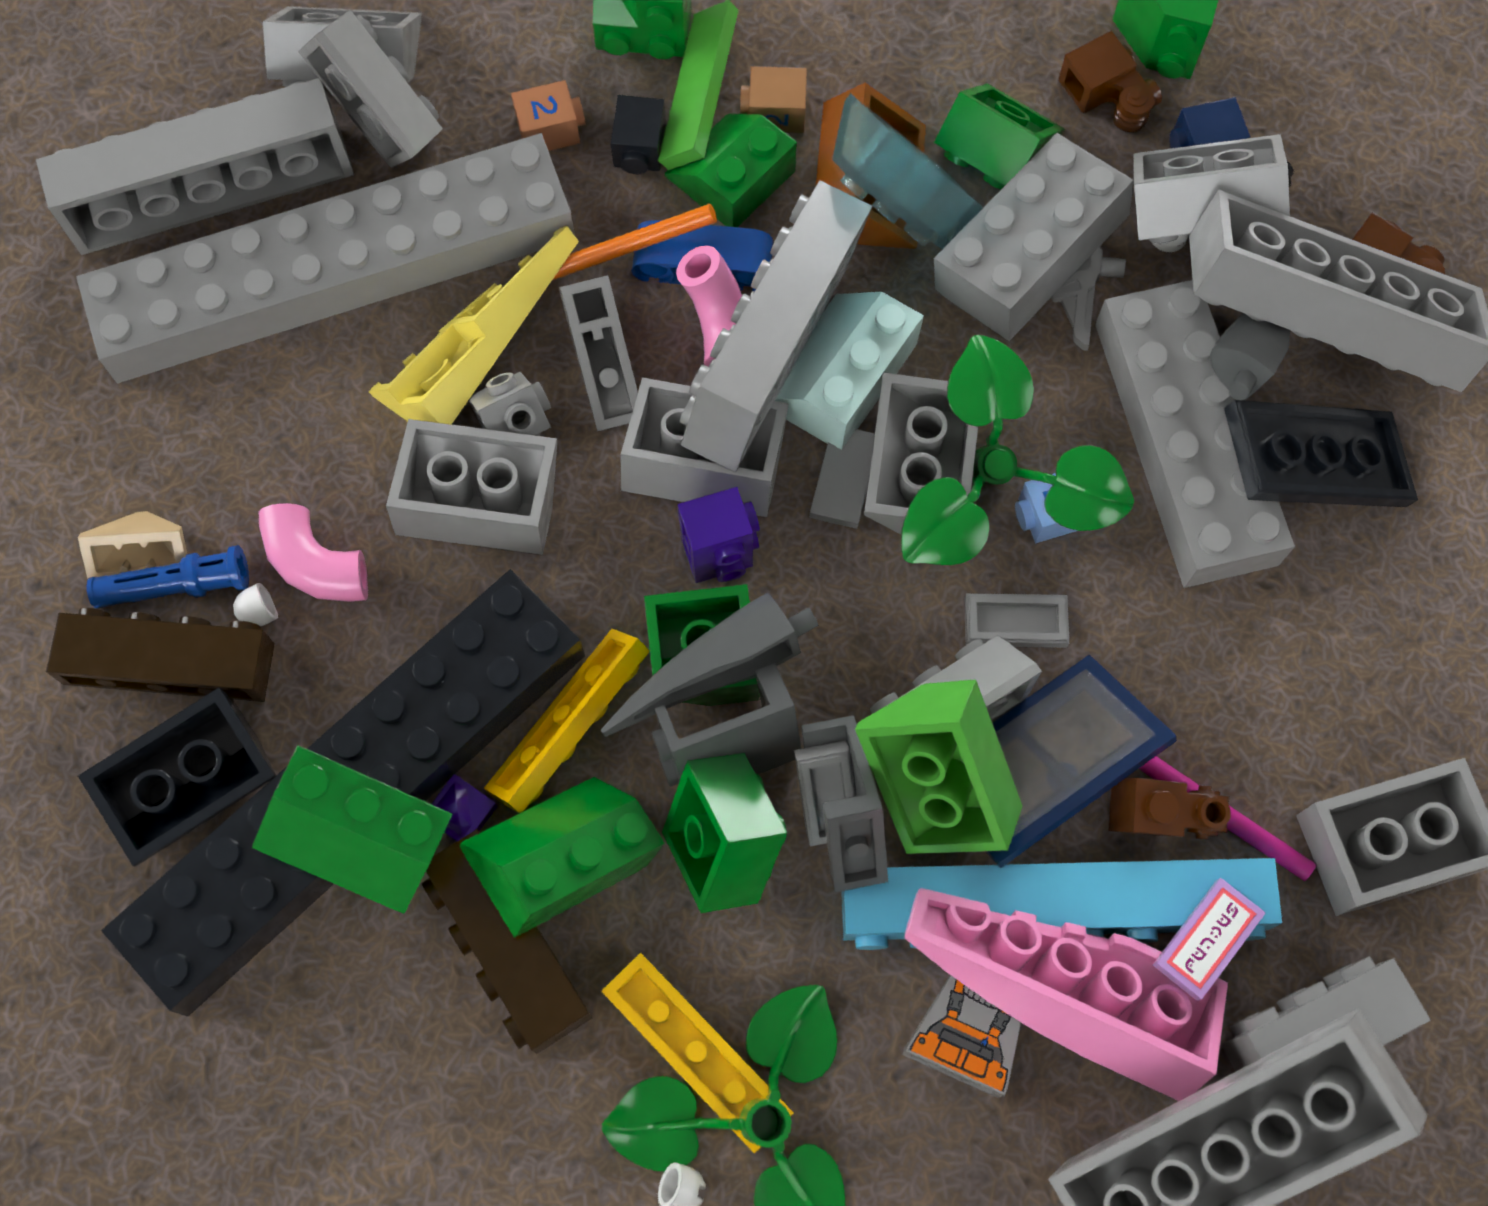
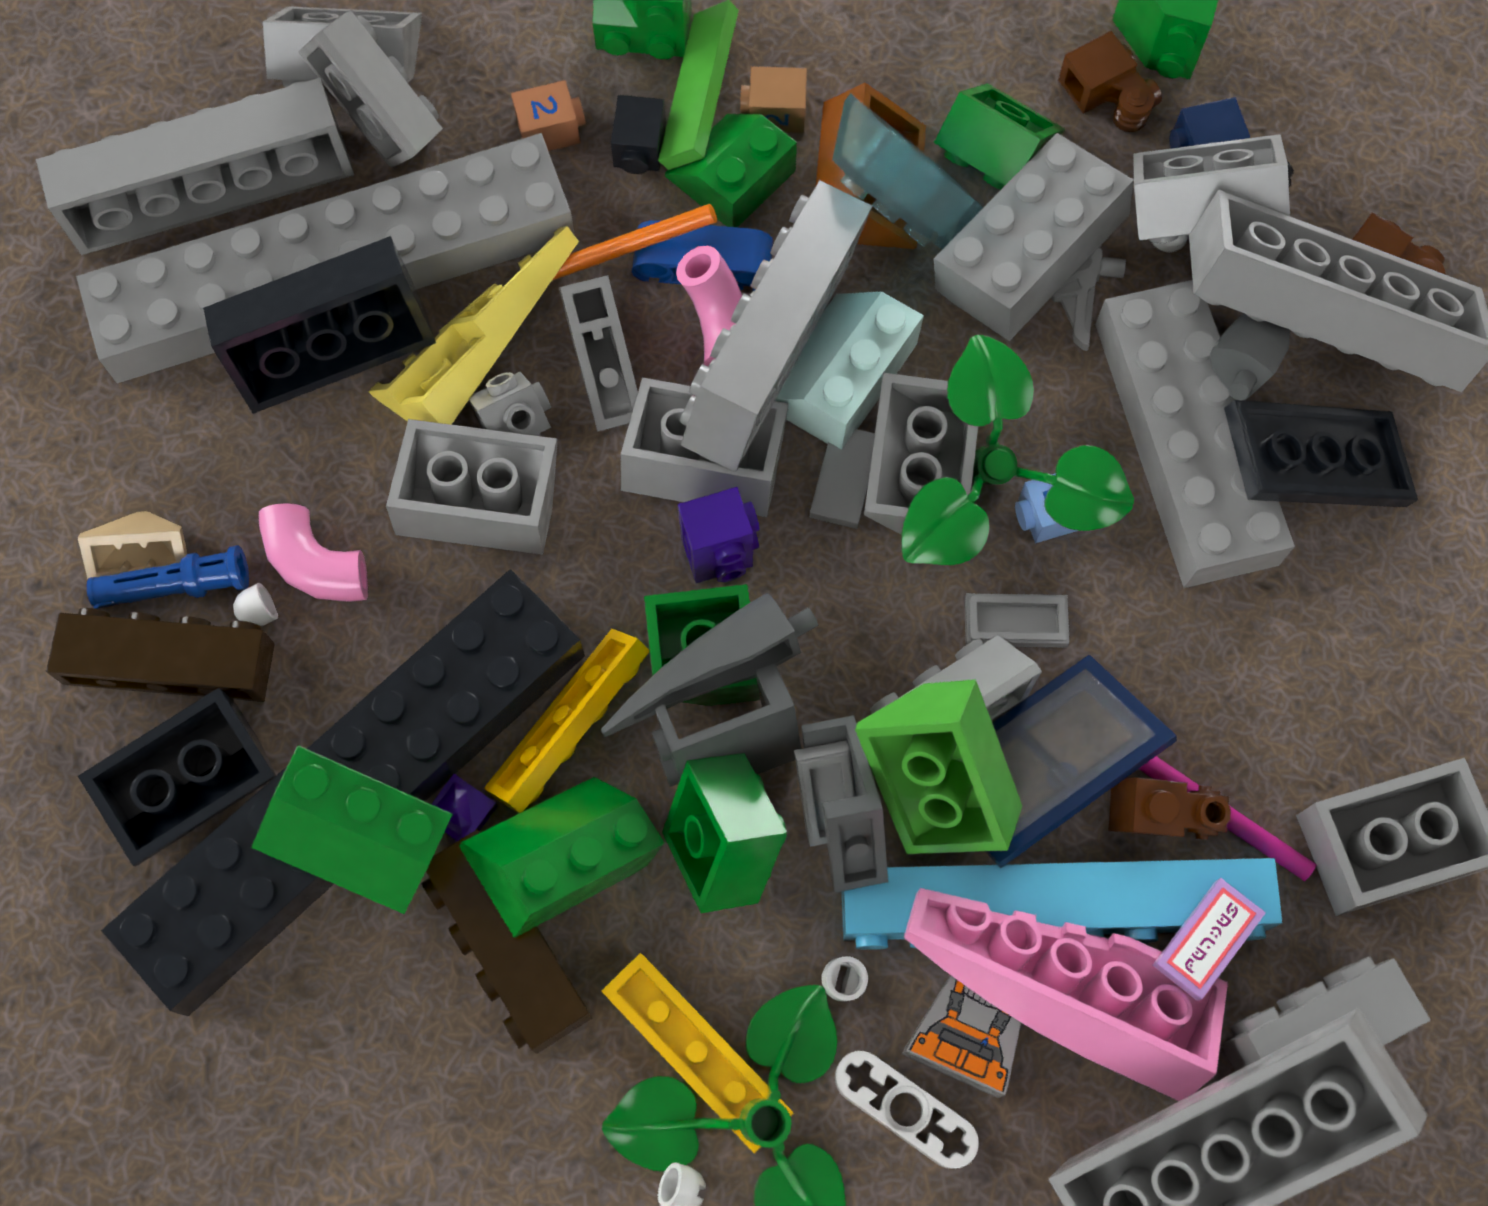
(319, 325): none -> black brick
(854, 981): none -> white hinge
(947, 1123): none -> white beam

